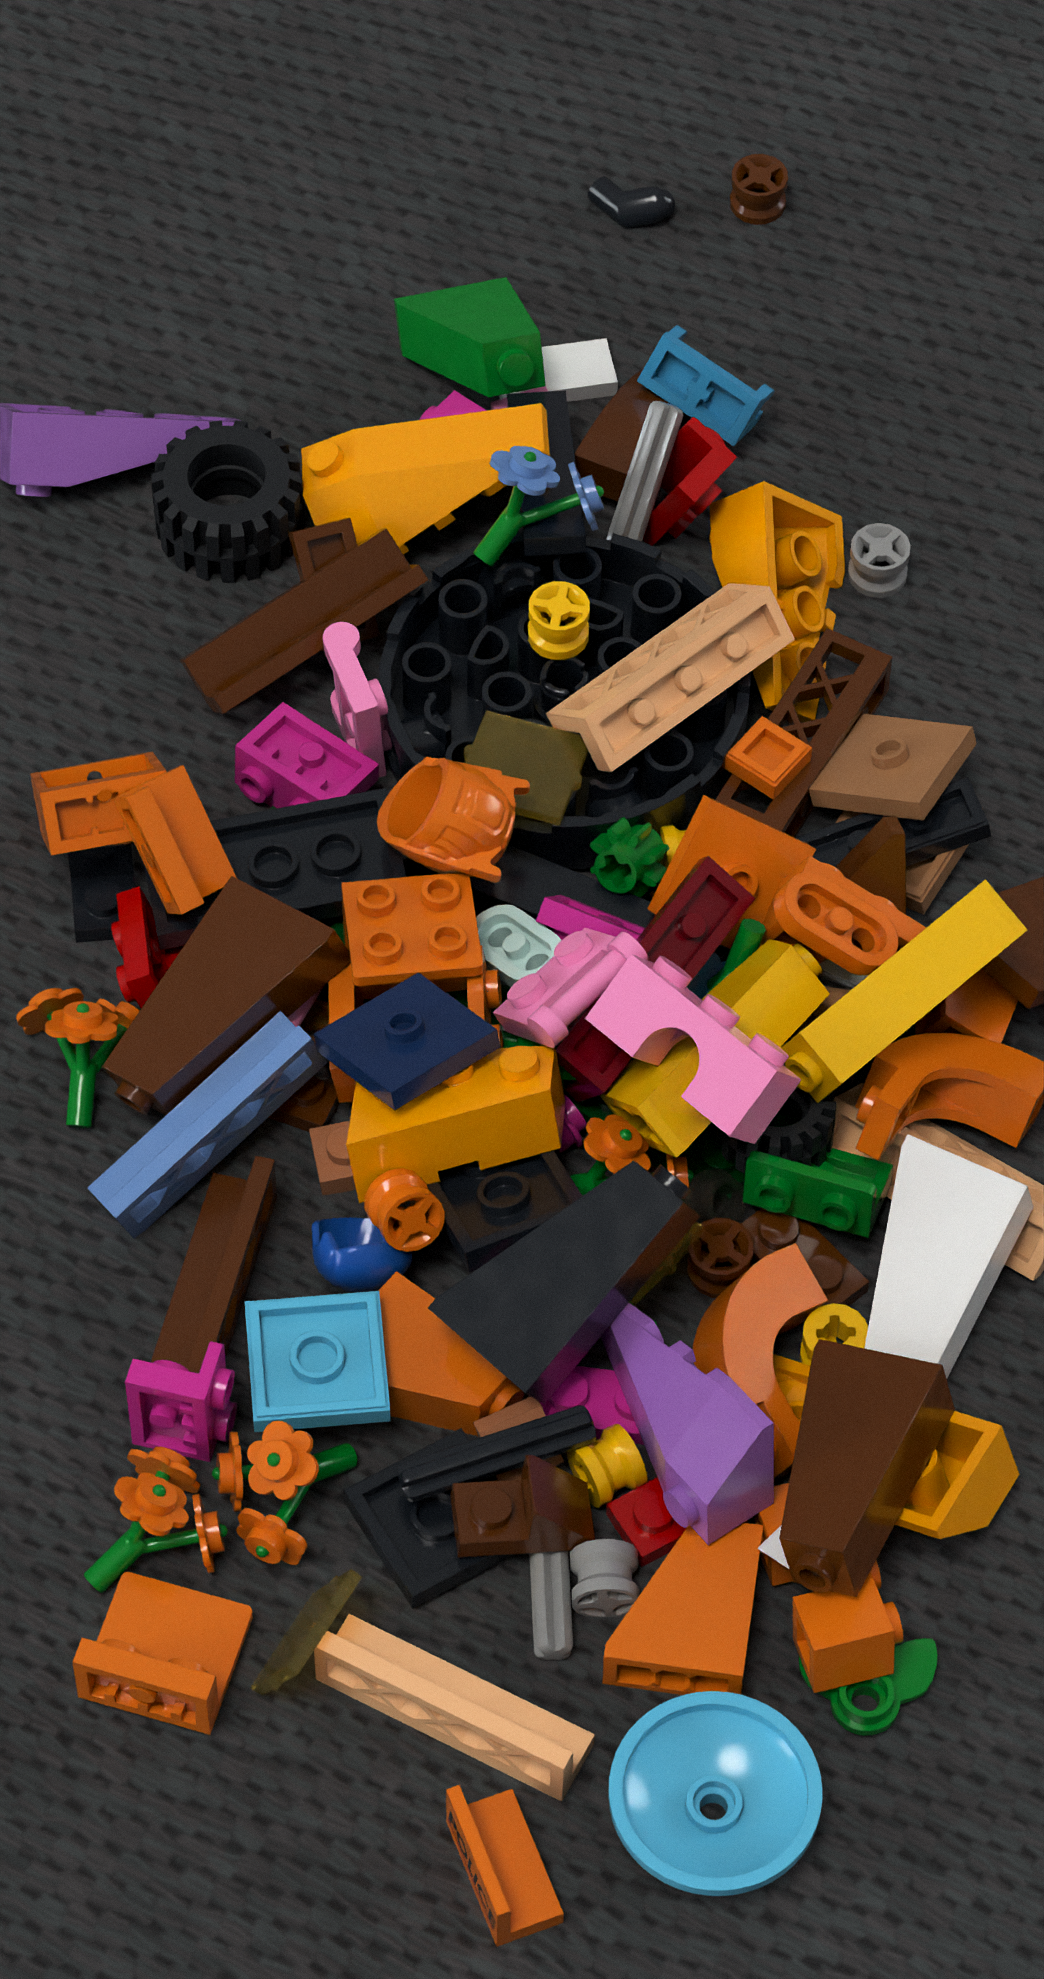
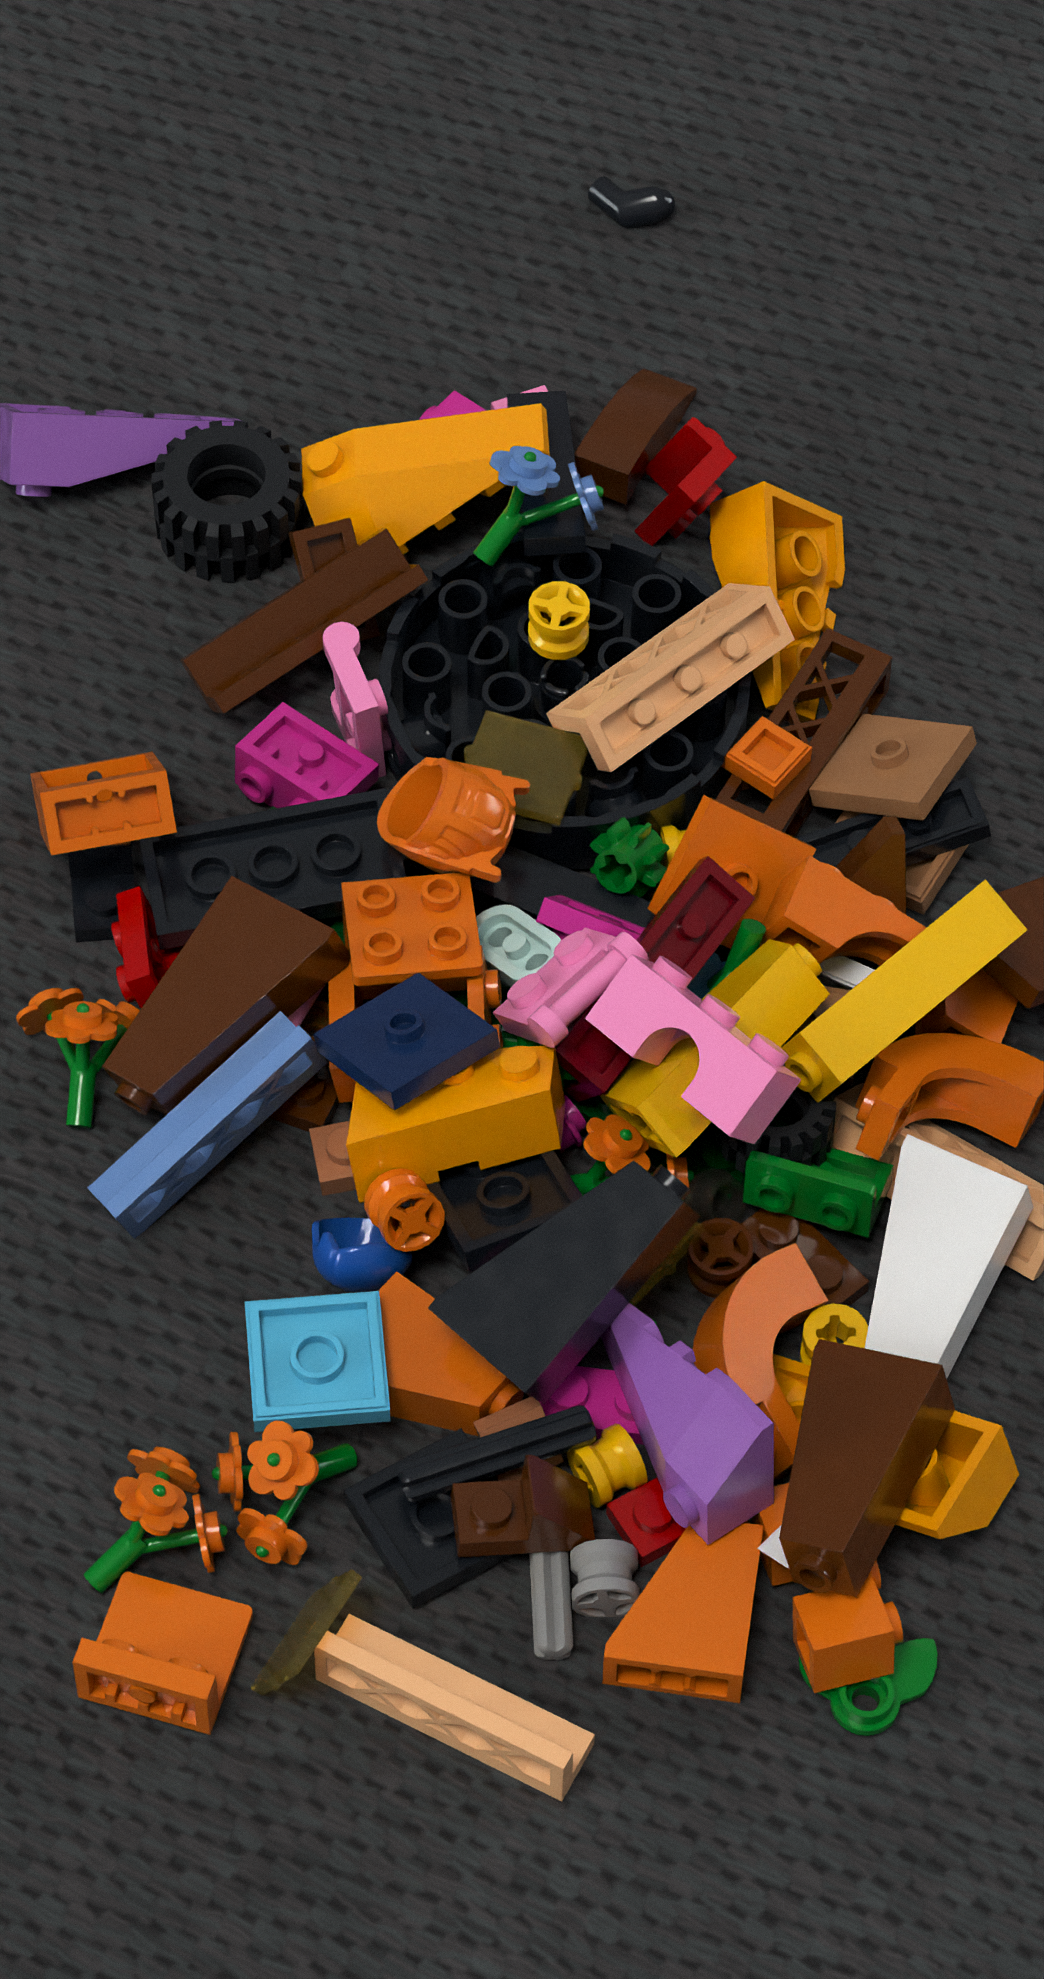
(175, 840): orange panel -> none
(181, 1407): dark pink bracket -> none
(218, 1265): reddish brown fence -> none
(473, 336): green slope -> none
(502, 1865): orange panel -> none
(579, 369): white tile -> none
(646, 471): light grey axle -> none
(703, 388): dark azure hinge -> none
(725, 1754): medium azure dish -> none
(758, 189): reddish brown wheel -> none
(833, 922): orange plate -> none
(872, 547): light grey wheel -> none

